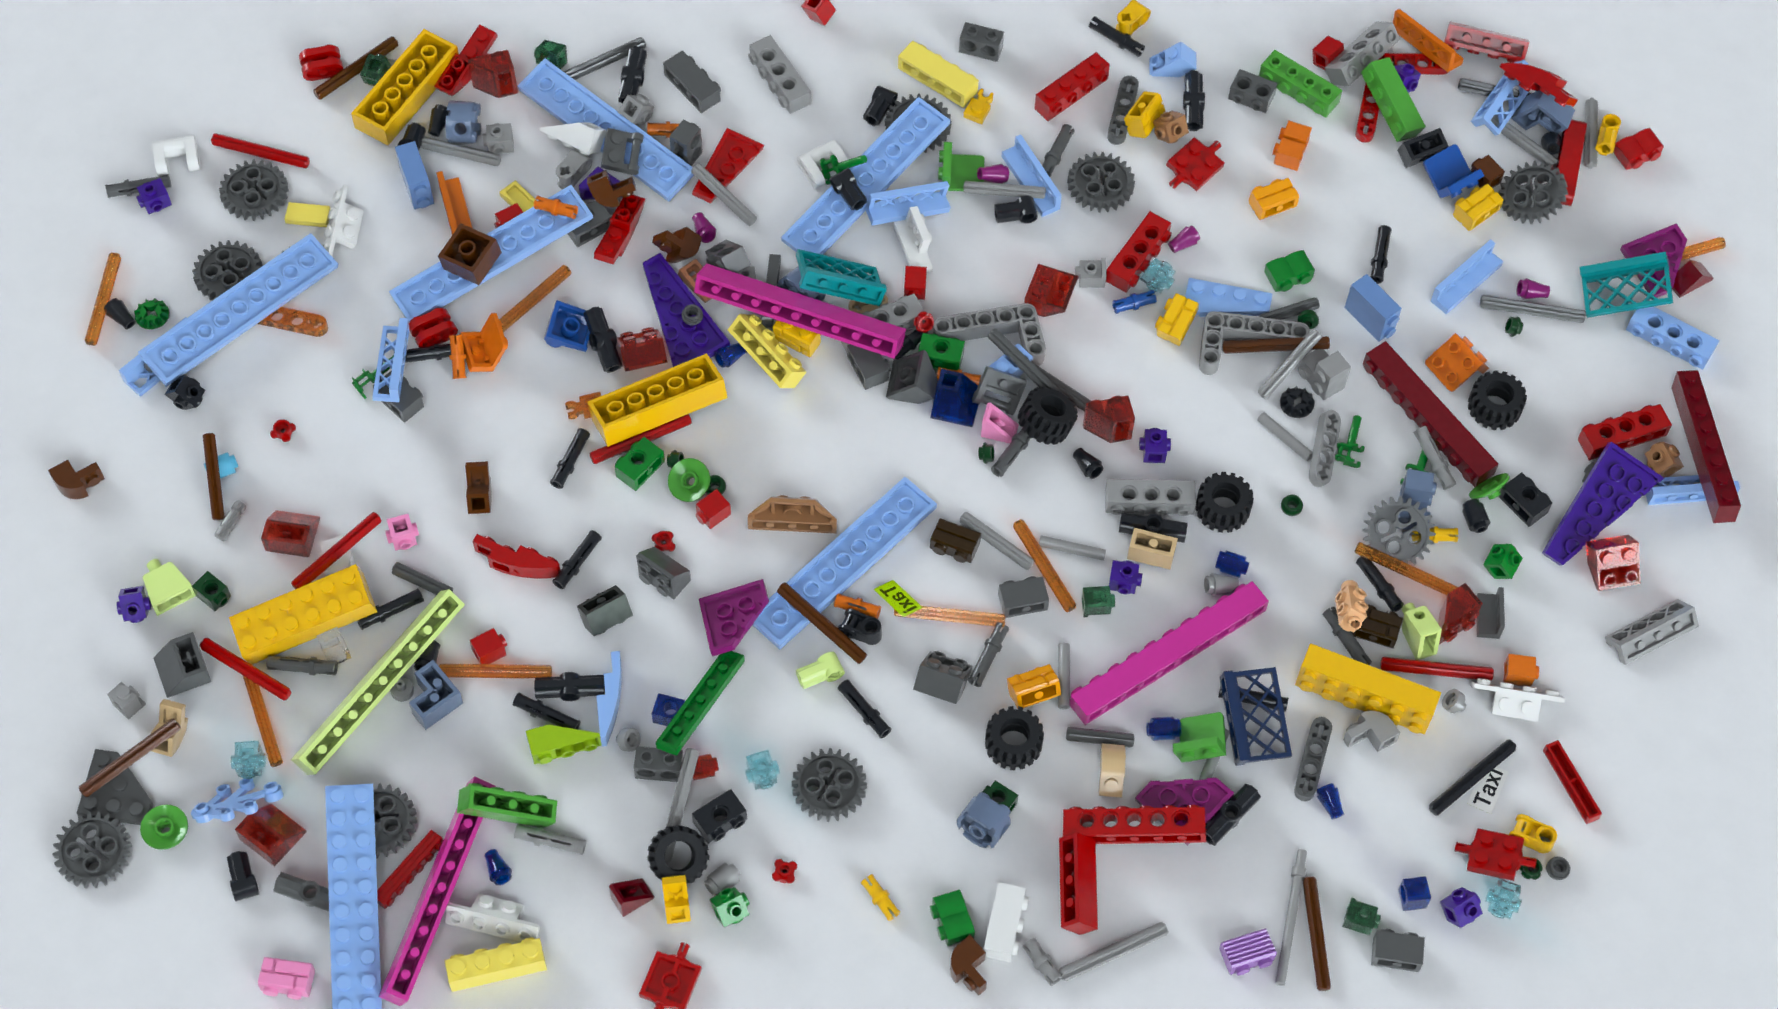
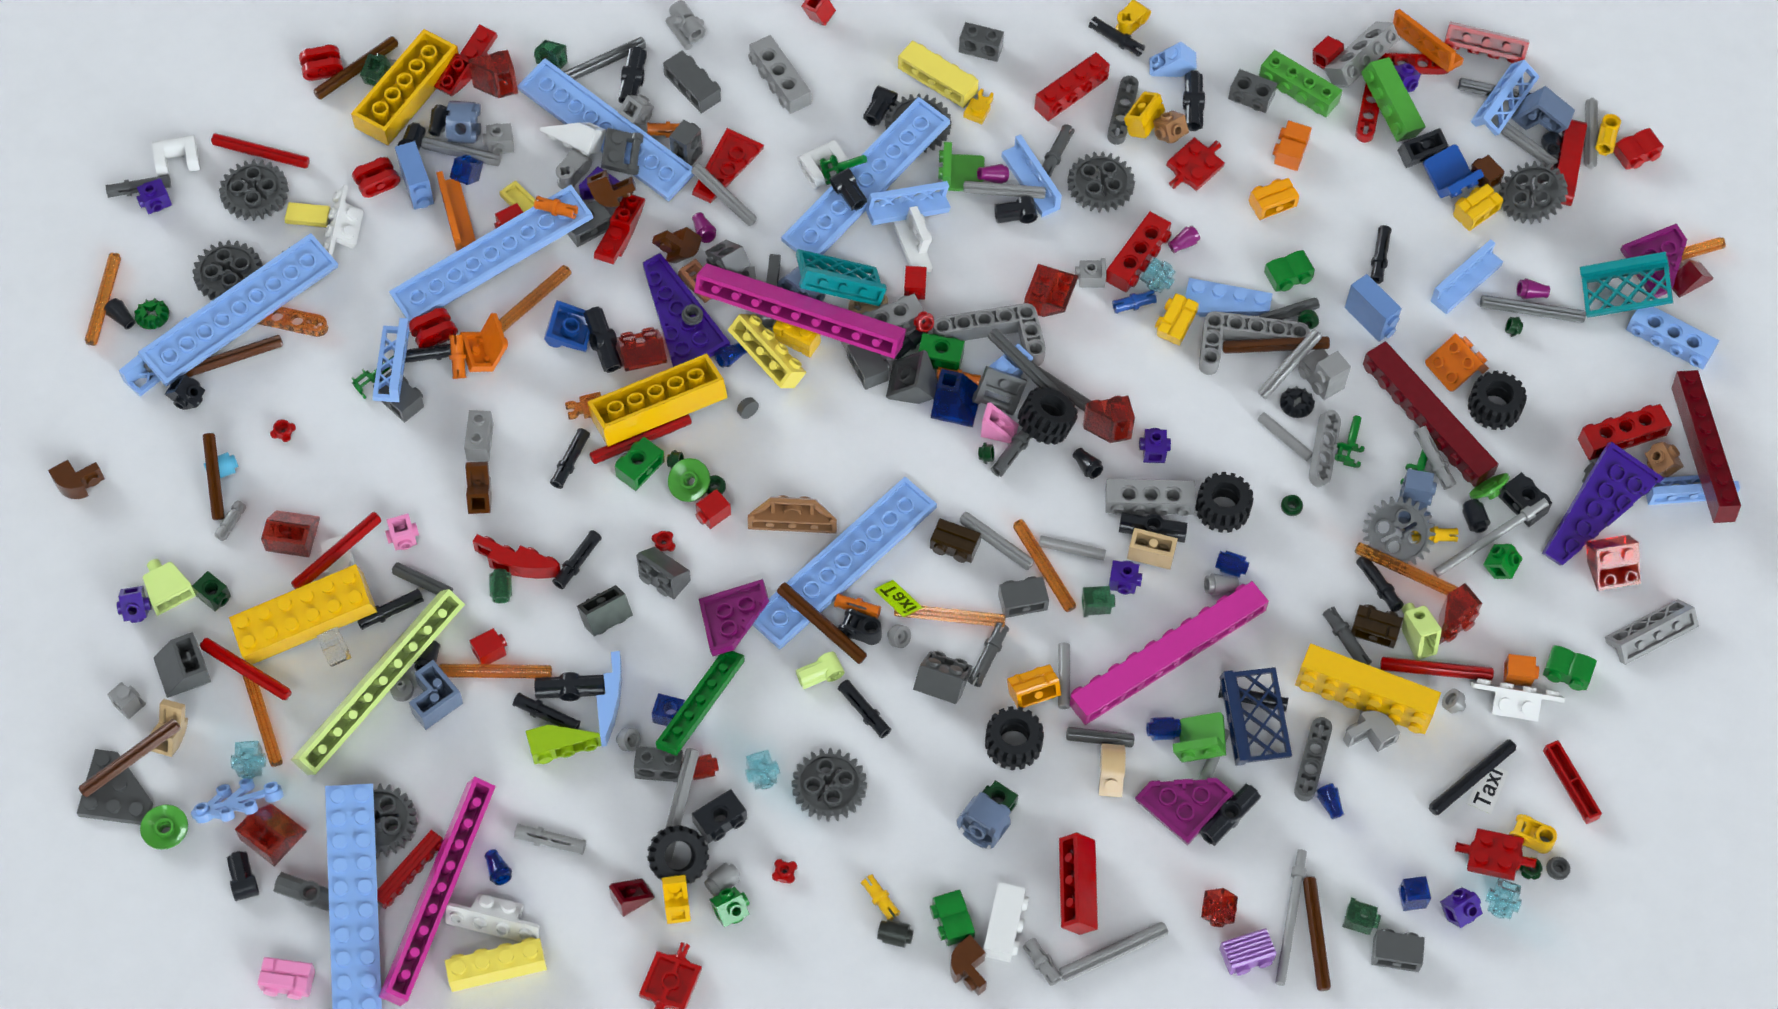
(78, 866): dark grey gear -> none
(236, 355): none -> reddish brown axle
(312, 666): dark grey pin -> none
(375, 177): none -> red brick
(466, 169): none -> clear blue brick
(469, 254): reddish brown brick -> none
(478, 436): none -> light grey brick
(500, 586): none -> clear green brick
(507, 806): bright green brick -> none
(685, 24): none -> light grey pin
(747, 407): none -> dark grey tile
(895, 933): none -> pearl dark grey brick
(899, 636): none -> light grey tile
(1145, 832): red brick -> none
(1219, 907): none -> clear red brick
(1351, 606): light nougat brick -> none
(1492, 616): dark grey panel -> none
(1526, 515): none -> light grey bar
(1539, 79): red slope -> none
(1569, 668): none -> green brick

